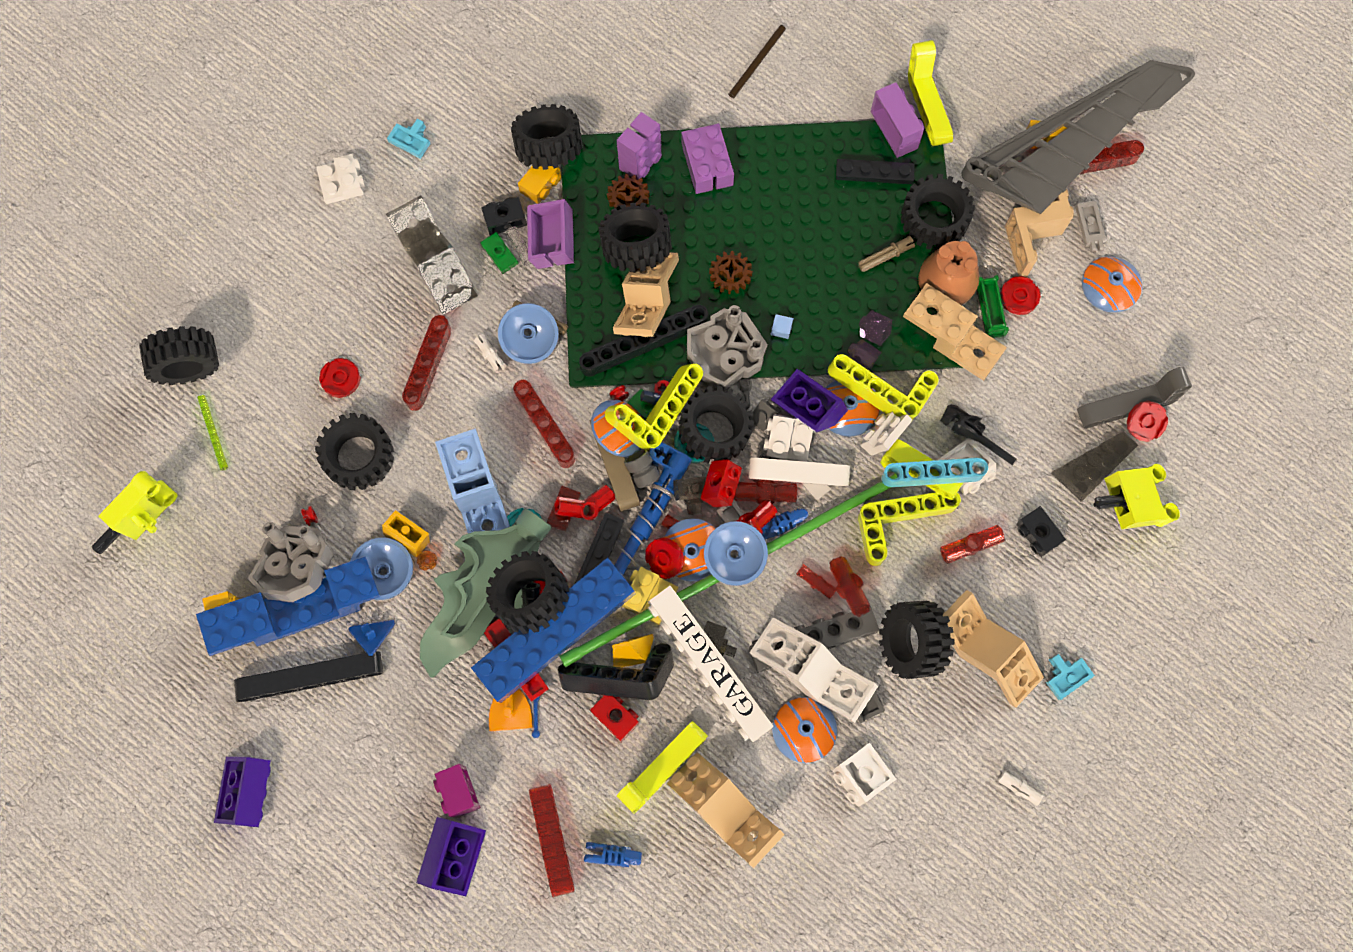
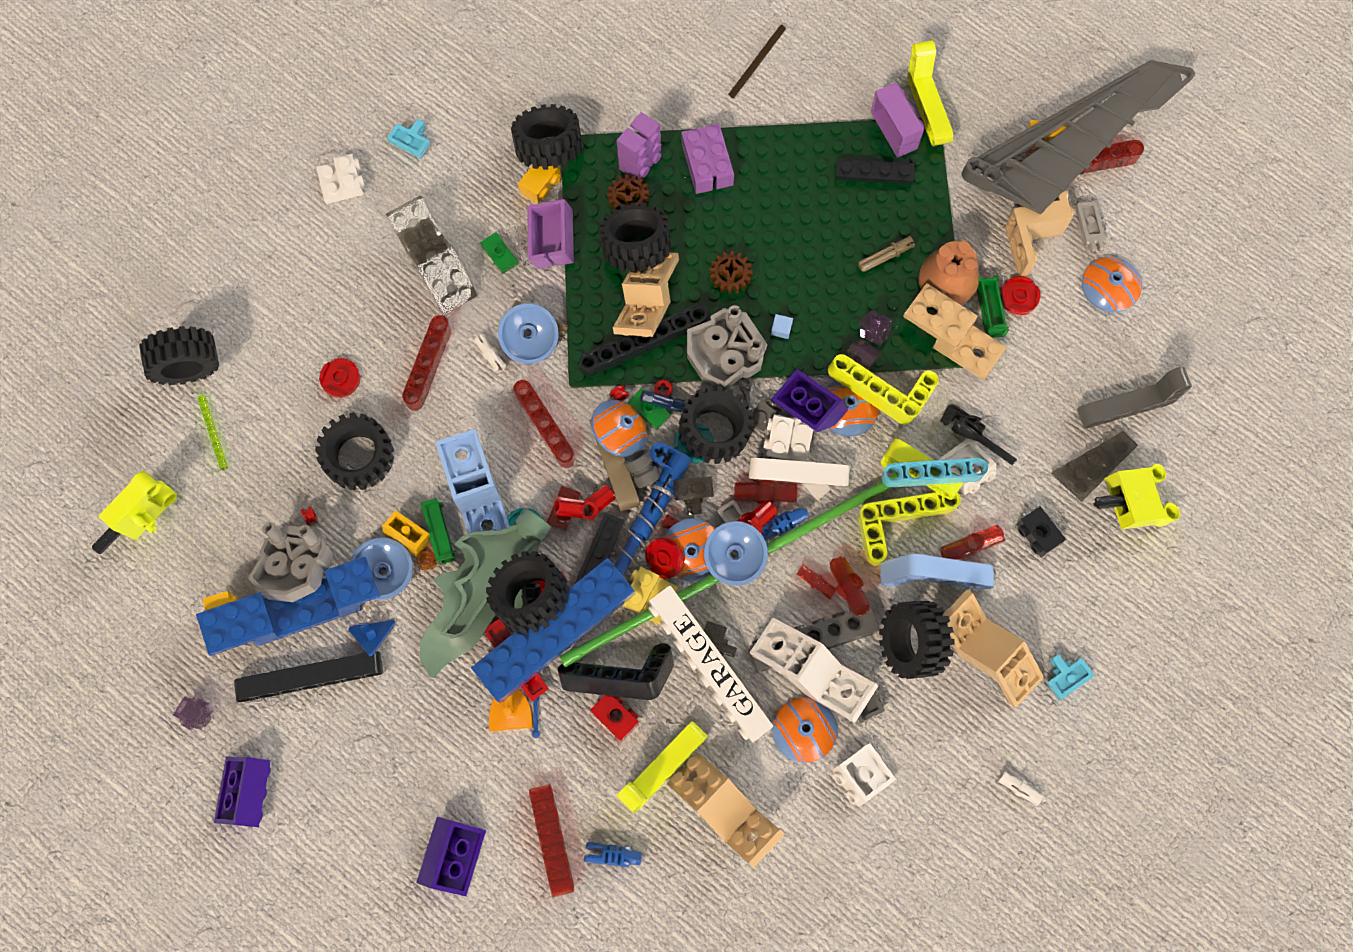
(193, 713): none -> clear purple brick
(438, 531): none -> green container
(456, 791): magenta brick -> none
(499, 224): black brick -> none
(632, 651): yellow slope -> none
(660, 410): neon yellow beam -> none
(721, 483): red brick -> none
(884, 433): white plate -> none
(937, 570): none -> light blue beam
(942, 191): black tyre -> none
(1147, 421): tile -> none

